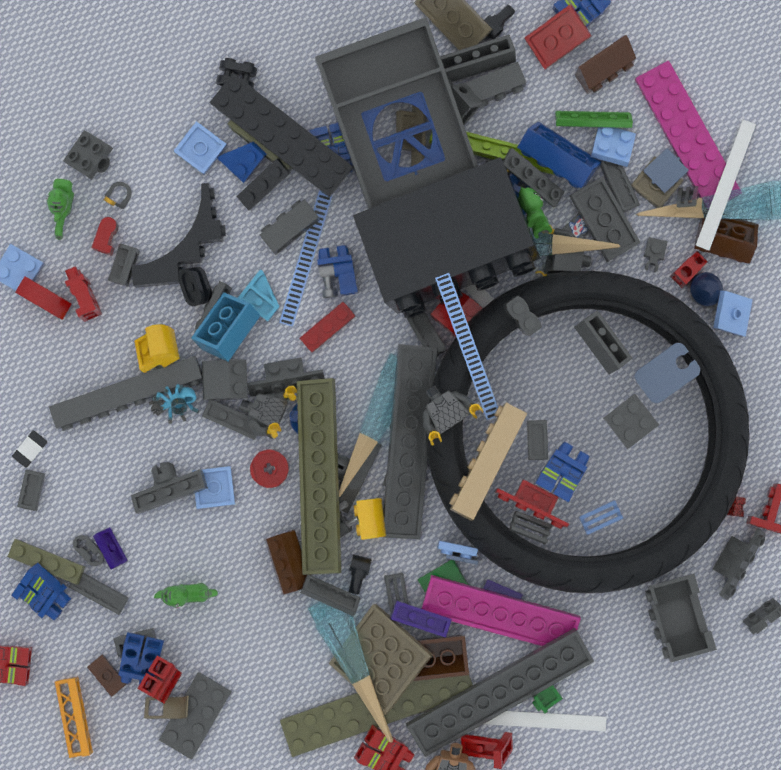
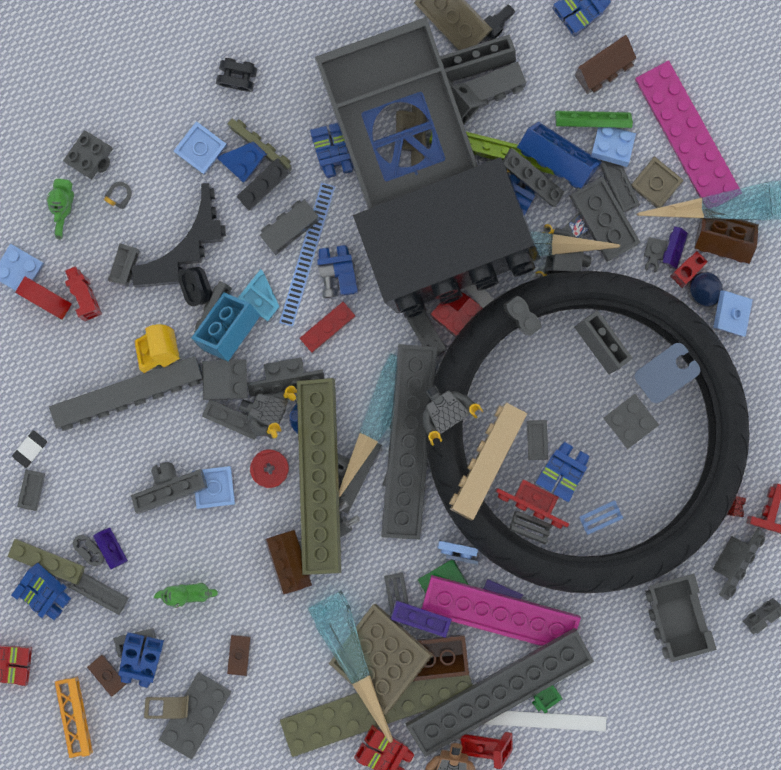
(104, 236): red leg -> none
(164, 681): red hips -> none
(176, 403): animal -> none
(239, 655): none -> reddish brown plate
(281, 135): black plate -> none
(330, 595): dark grey plate -> none
(359, 569): black pin -> none
(370, 518): yellow brick -> none
(467, 345): light blue sticker -> none
(532, 204): bright green animal -> none
(558, 36): red tile -> none
(665, 170): sand blue piece -> none
(675, 247): none -> dark purple plate
(687, 193): dark grey tile -> none
(725, 185): white sticker -> none

